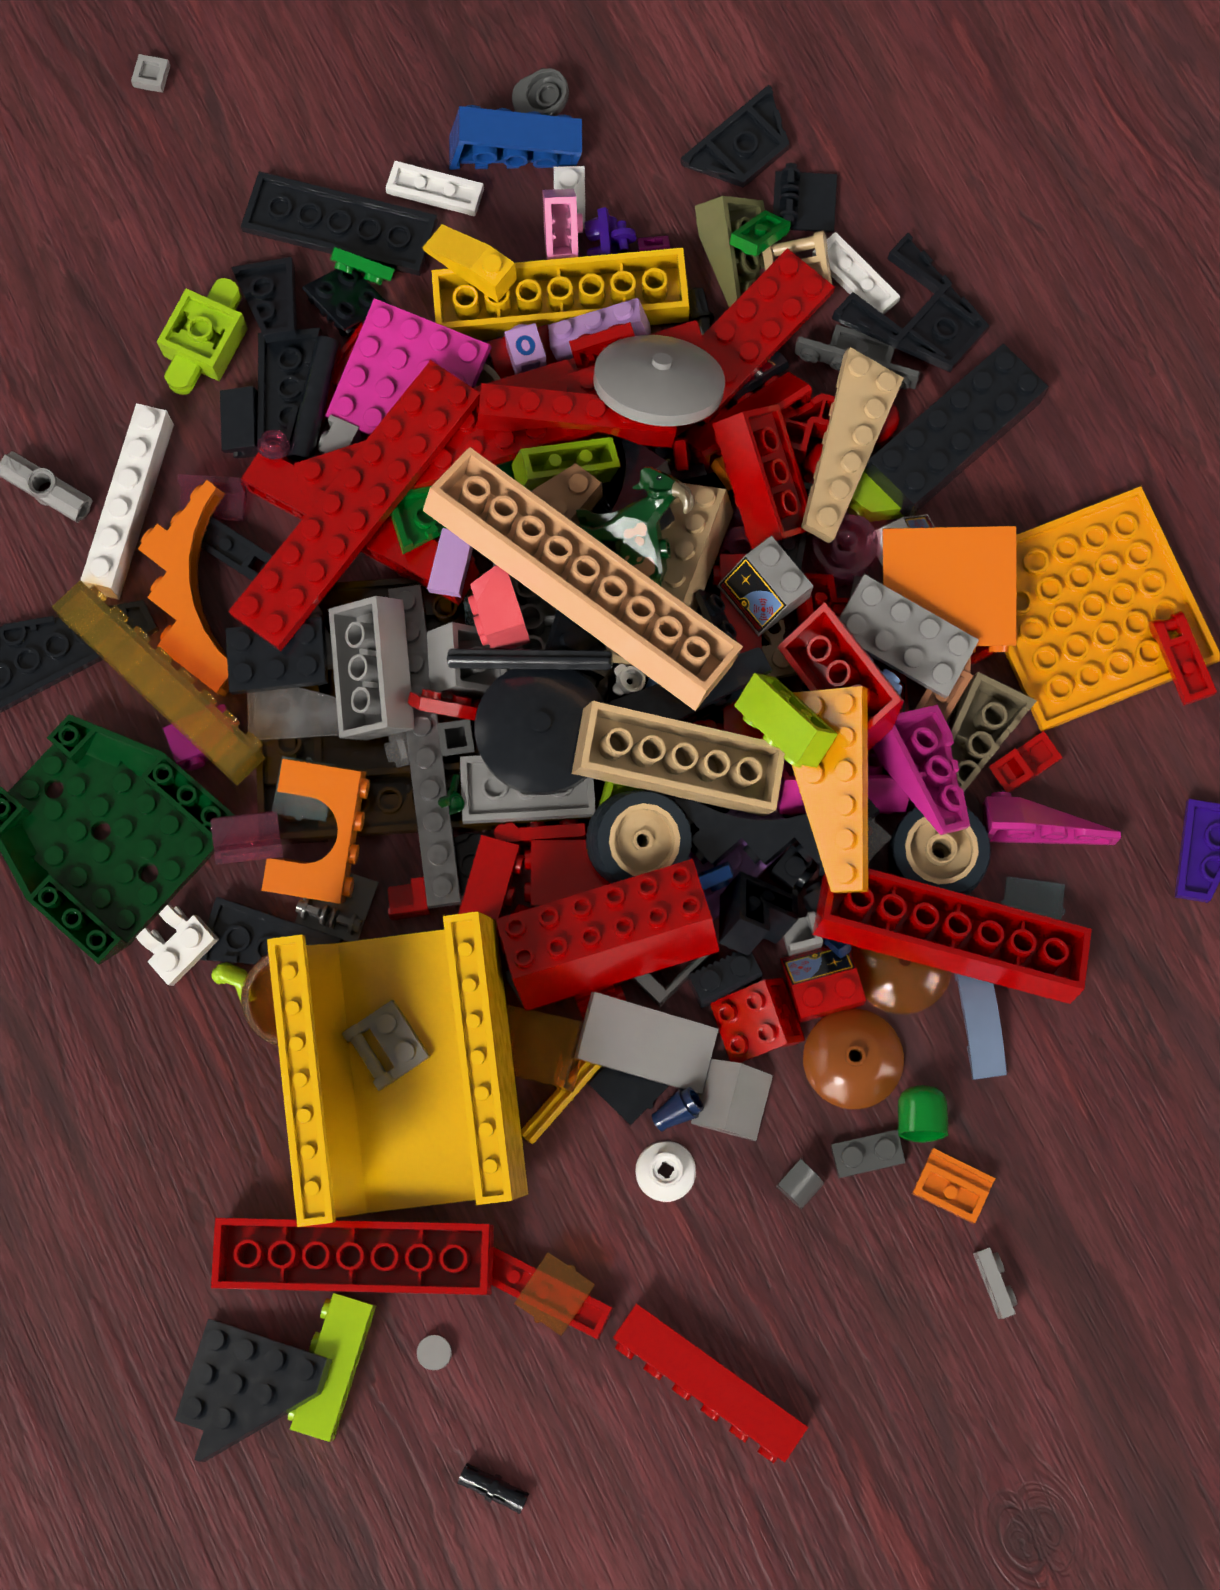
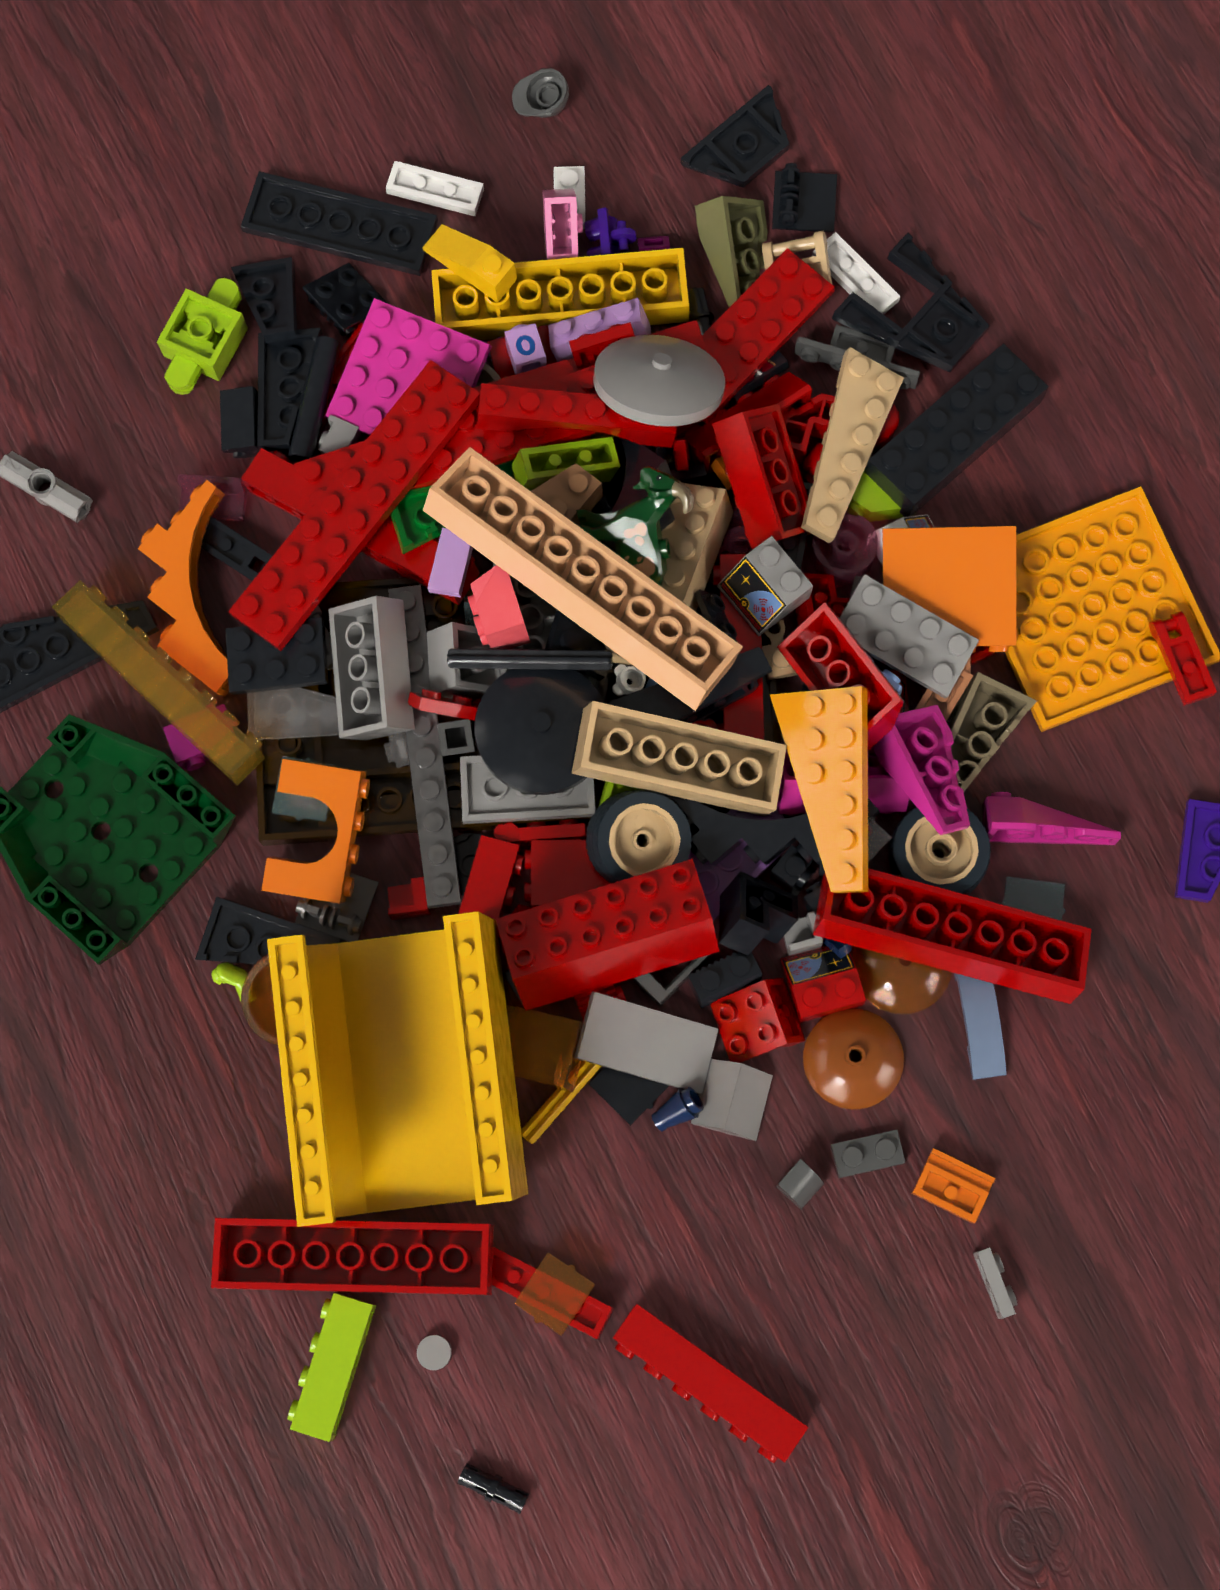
(128, 500): white brick -> none
(150, 73): light grey plate -> none
(183, 949): white plate -> none
(244, 1385): black wing -> none
(246, 837): clear pink panel -> none
(273, 444): clear pink plate -> none
(373, 271): green plate -> none
(395, 1038): light grey plate -> none
(453, 798): dark green hand -> none
(513, 139): blue wedge -> none
(655, 1184): white piece -> none
(716, 877): blue plate -> none
(760, 233): green plate -> none
(785, 721): lime brick -> none
(922, 1114): green helmet -> none
(1025, 762): red slope -> none

